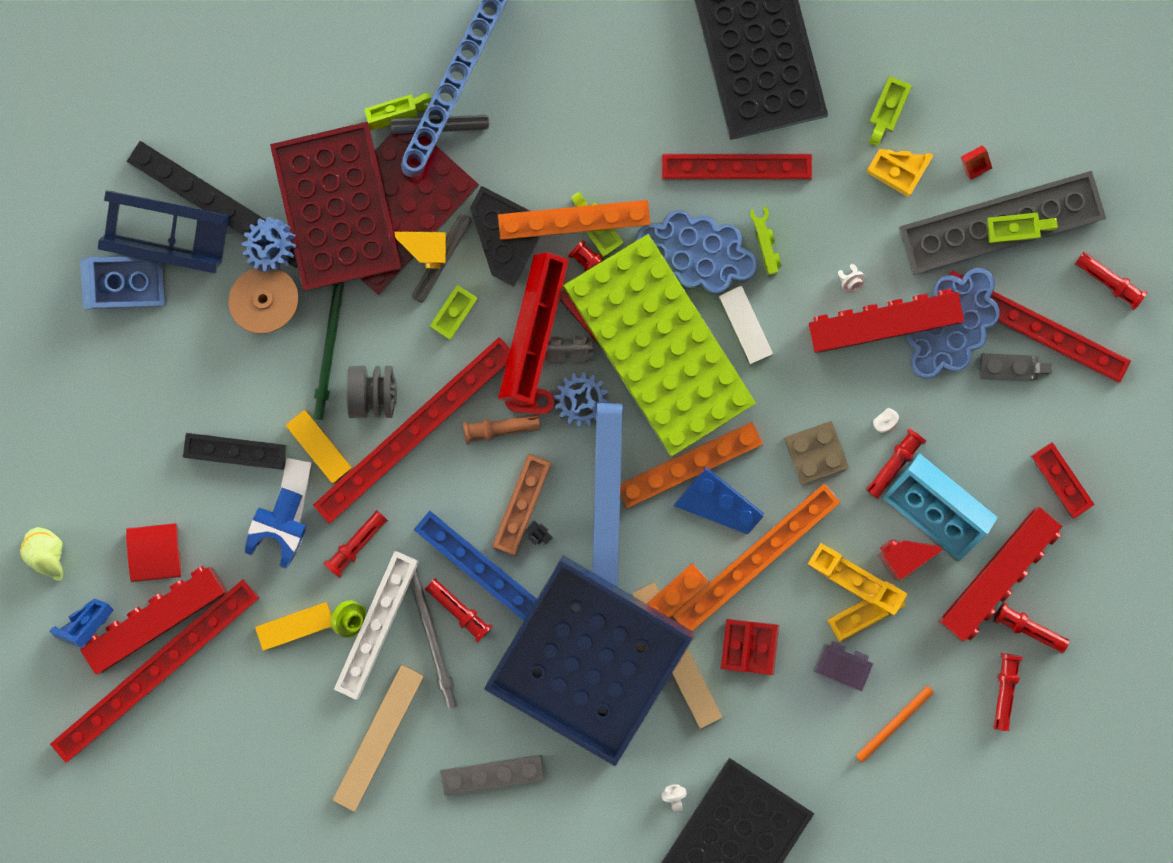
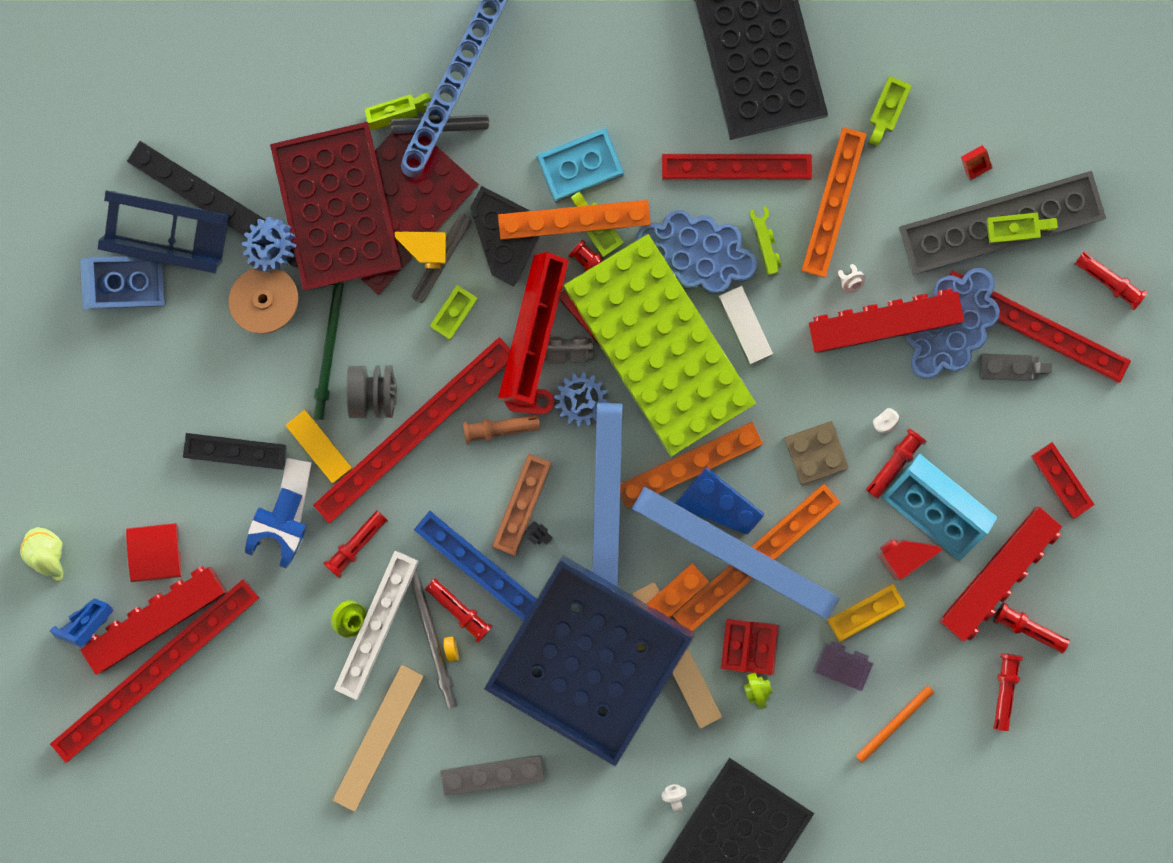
(294, 626): yellow tile -> none
(451, 649): none -> yellow tile
(580, 165): none -> medium azure tile
(736, 553): none -> medium blue beam
(757, 690): none -> lime plate
(833, 202): none -> orange plate
(856, 580): yellow slope -> none
(899, 169): yellow wing -> none

